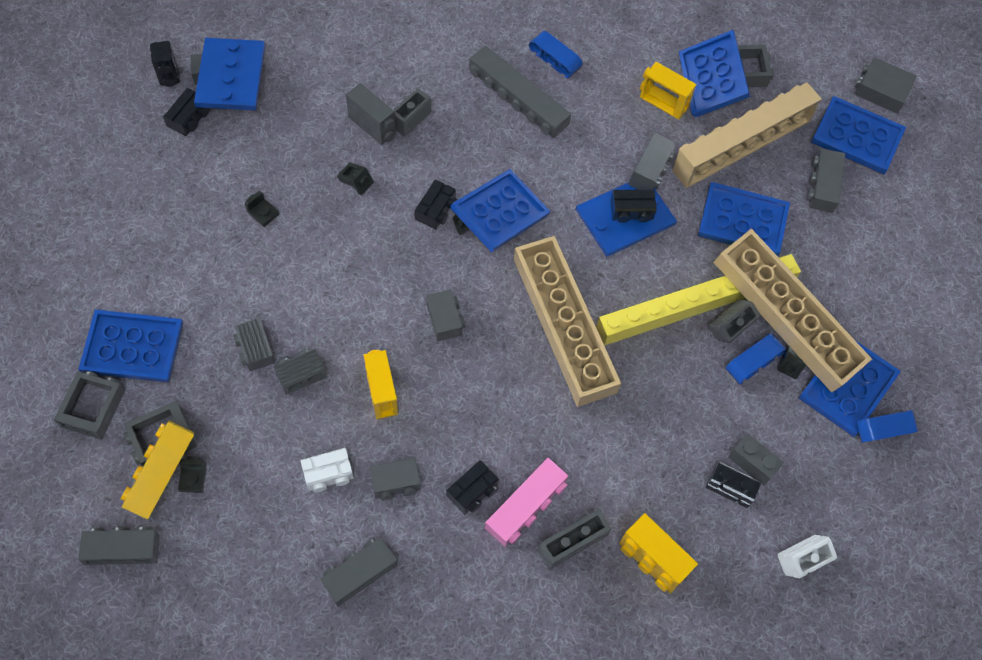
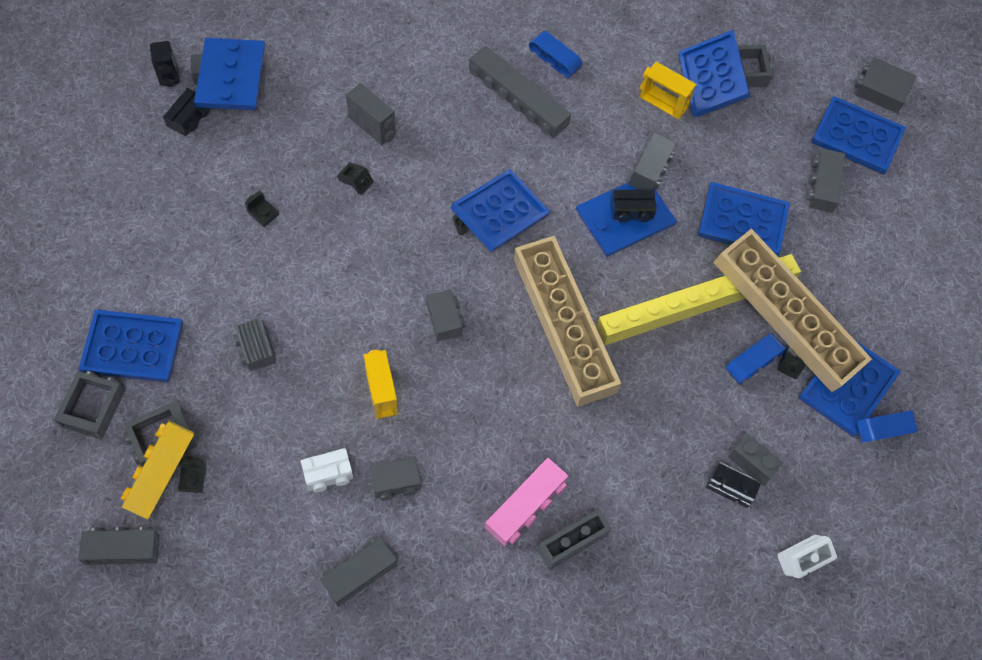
(300, 370): dark grey brick -> none
(412, 111): dark grey brick -> none
(435, 204): black brick -> none
(473, 487): black brick -> none
(657, 553): yellow brick -> none
(734, 320): dark grey brick -> none
(745, 134): tan brick -> none

